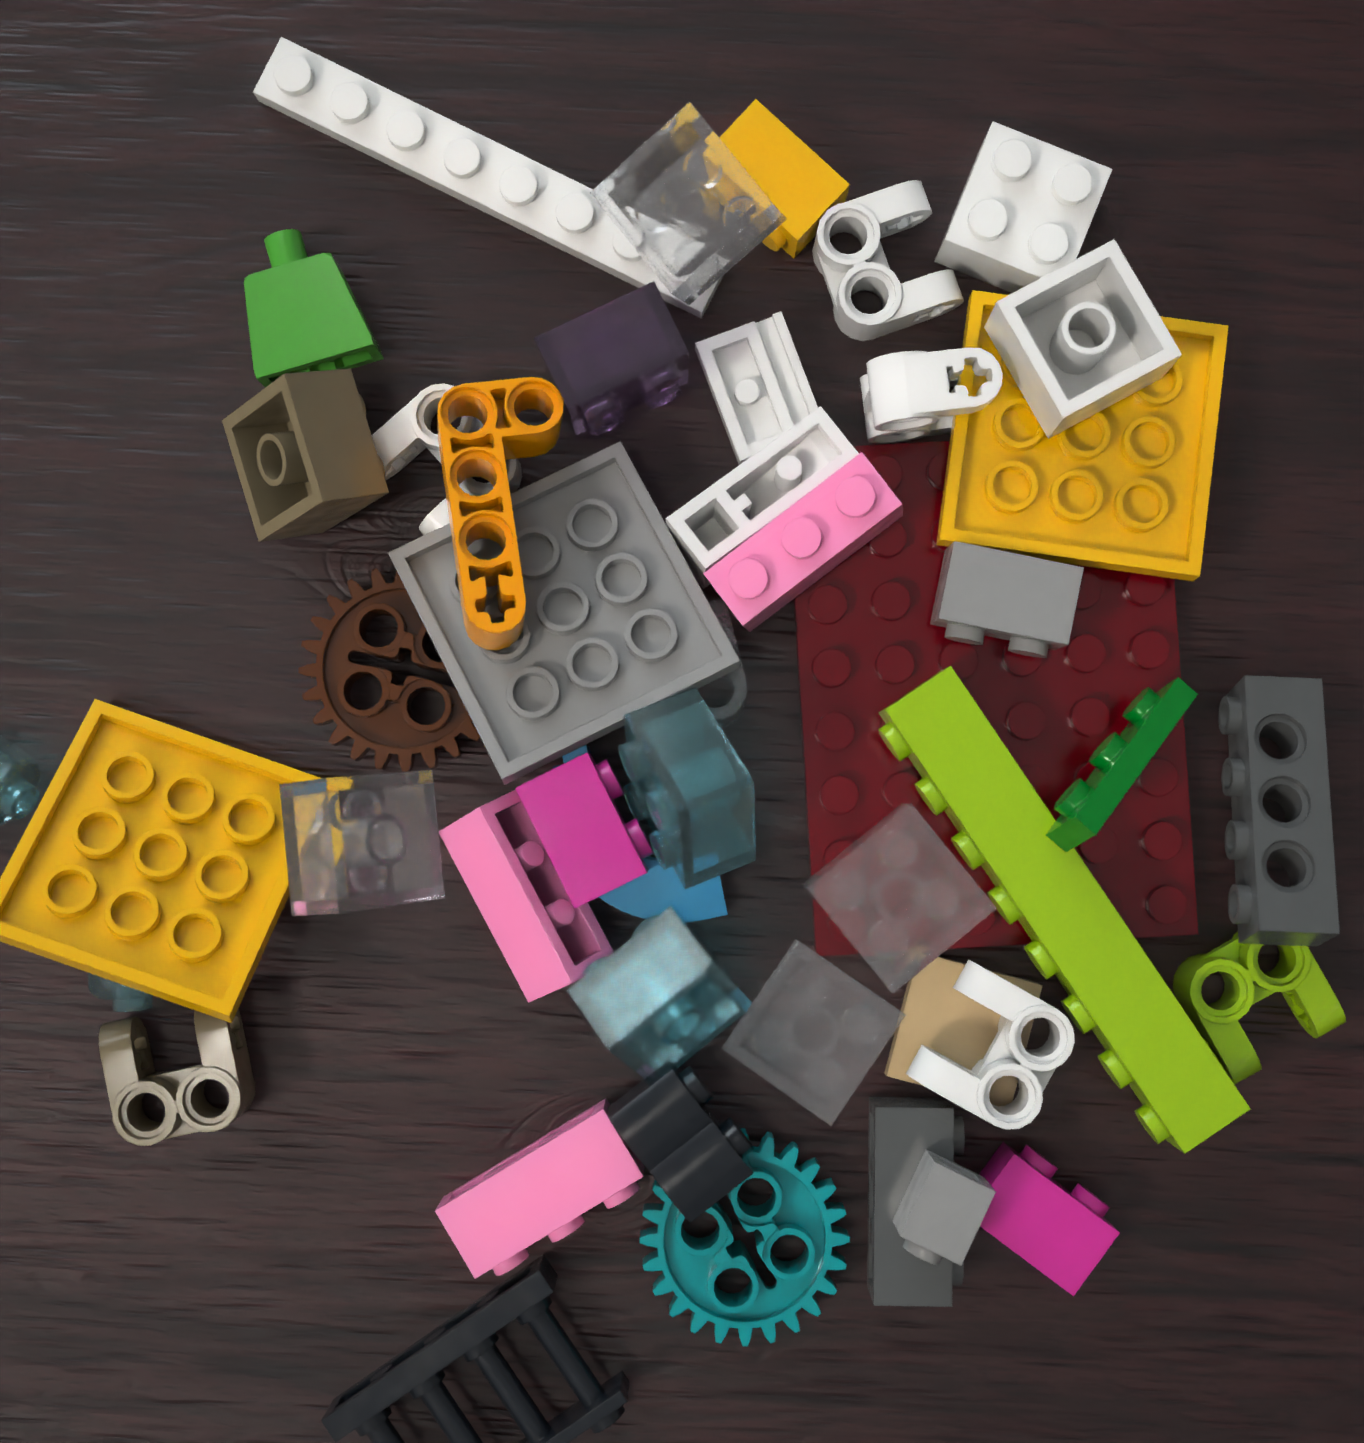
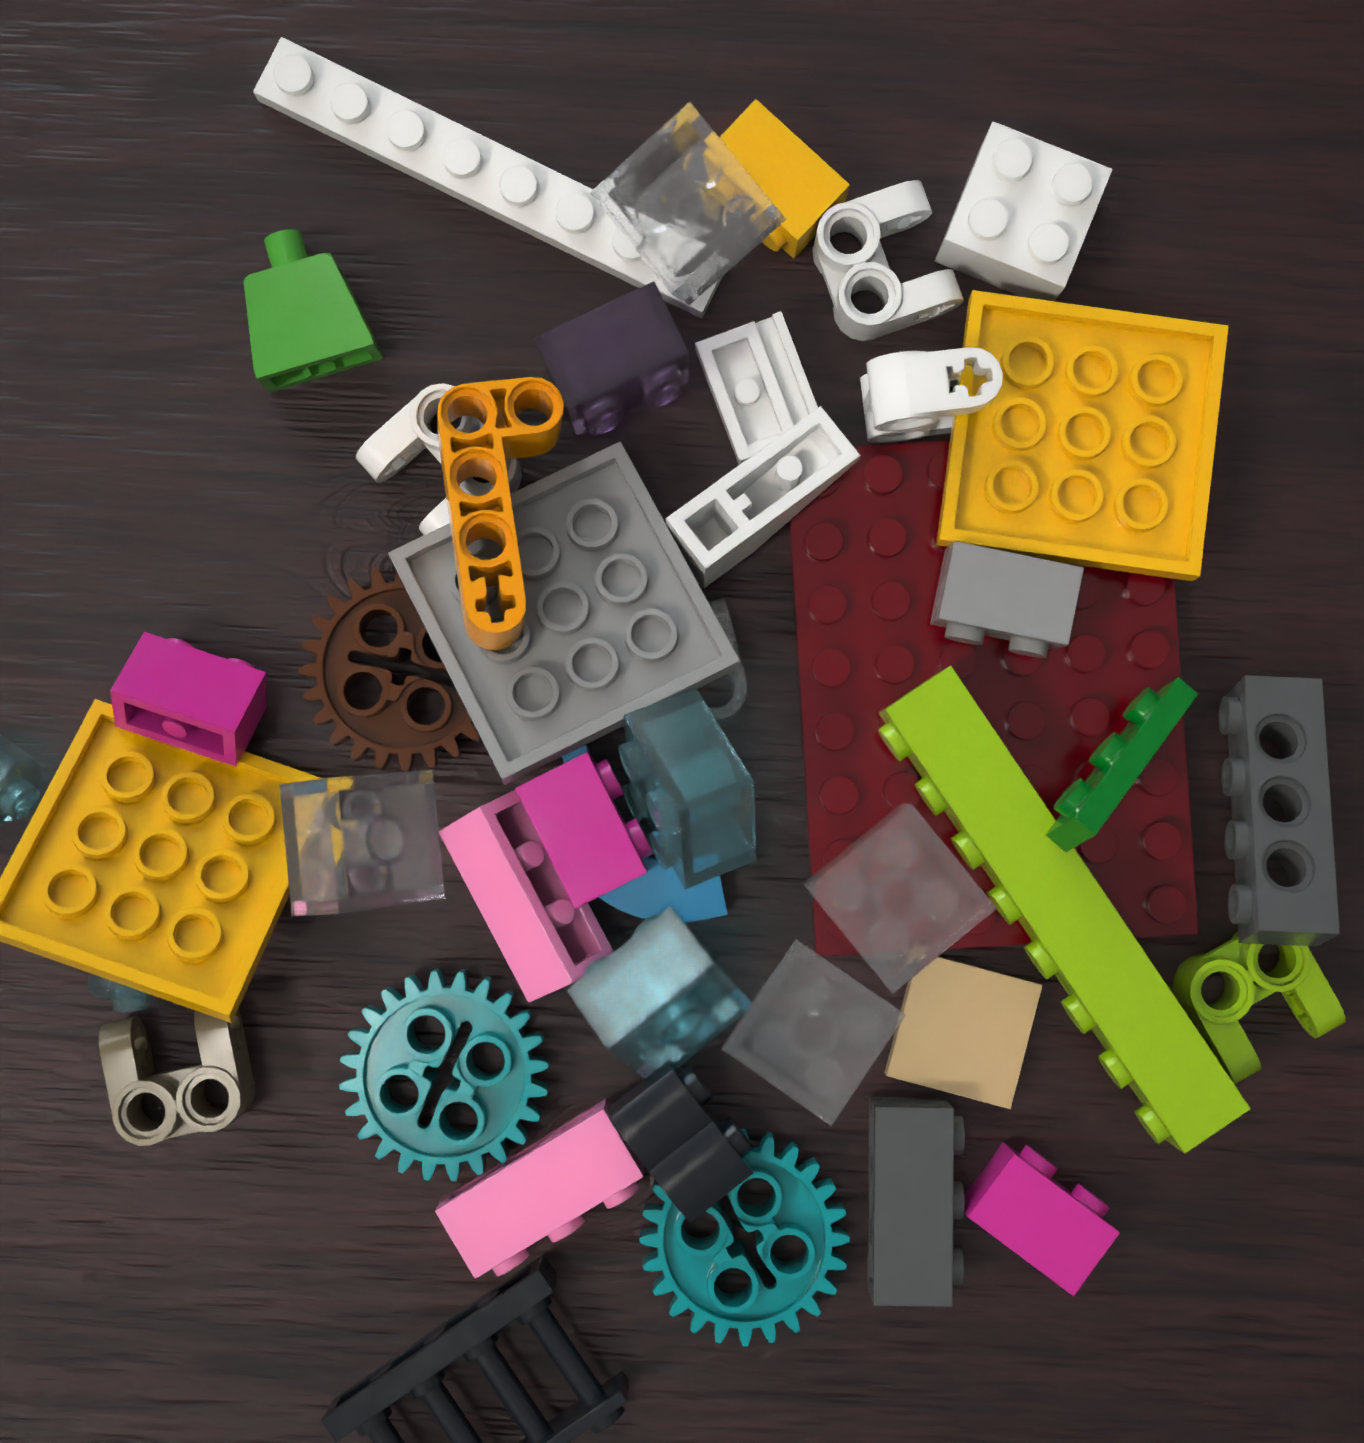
(189, 698): none -> dark pink brick
(305, 454): dark tan brick -> none
(496, 1097): none -> teal gear
(805, 542): bright pink brick -> none
(942, 1210): light grey brick -> none
(1005, 1055): white piece -> none
(1081, 338): white brick -> none

